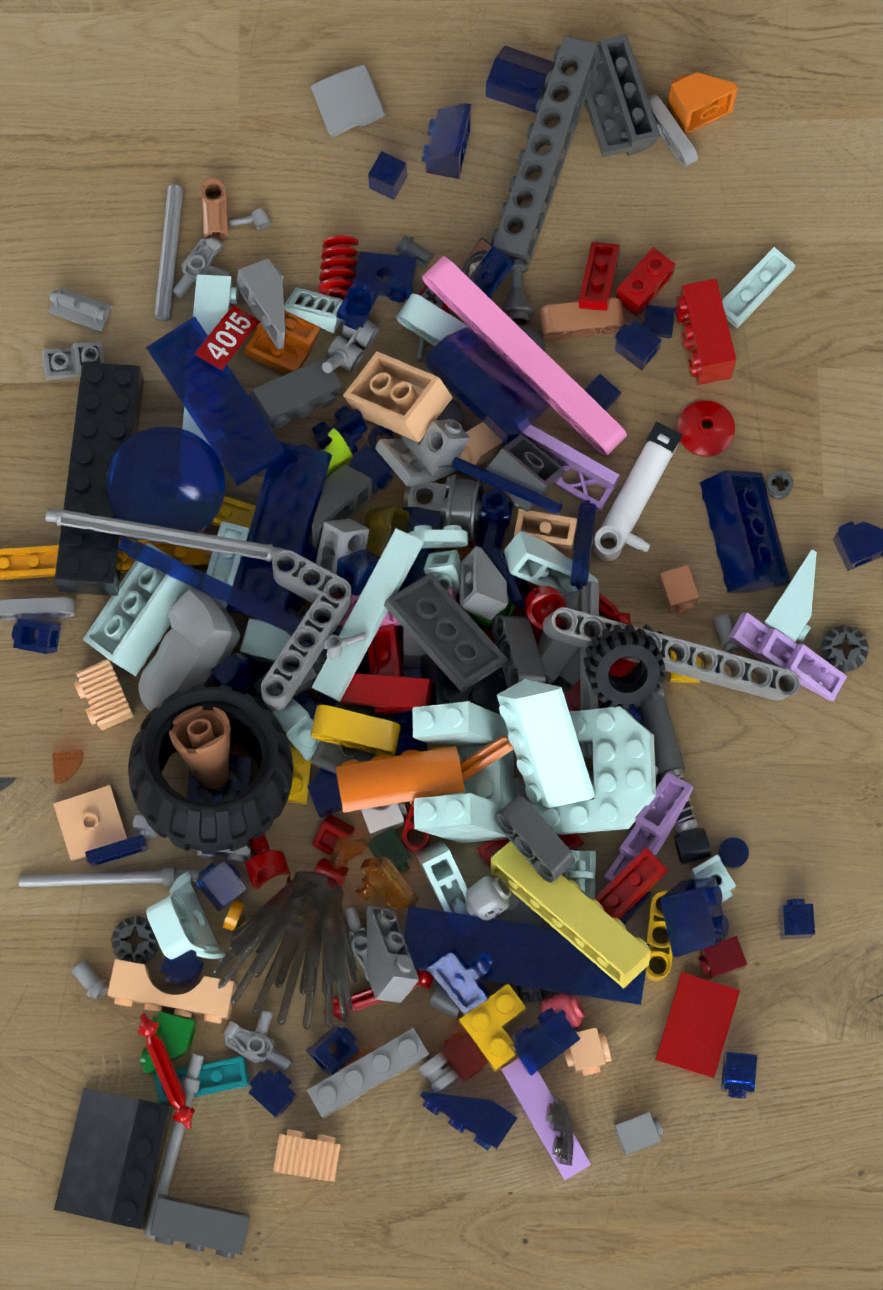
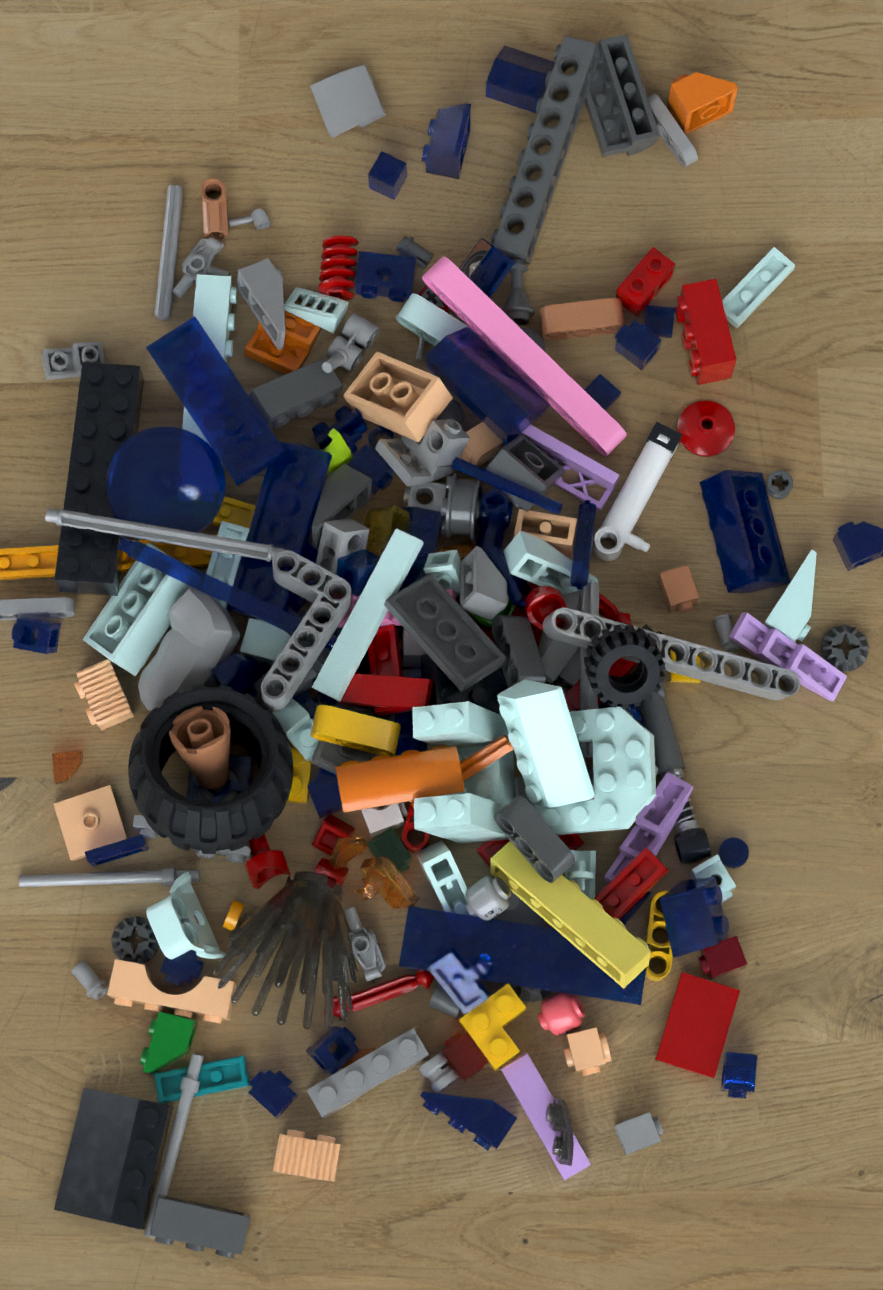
(79, 309): light grey hinge -> none
(166, 1071): red wheel -> none
(220, 884): clear blue brick -> none
(227, 337): red sticker -> none
(256, 1044): light grey piece -> none
(334, 644): light grey hand -> none
(359, 302): clear blue hips -> none
(388, 971): light grey slope -> none
(450, 537): light aqua plate -> none
(544, 1040): clear blue bracket -> none
(599, 276): red plate -> none
(796, 920): clear blue brick -> none

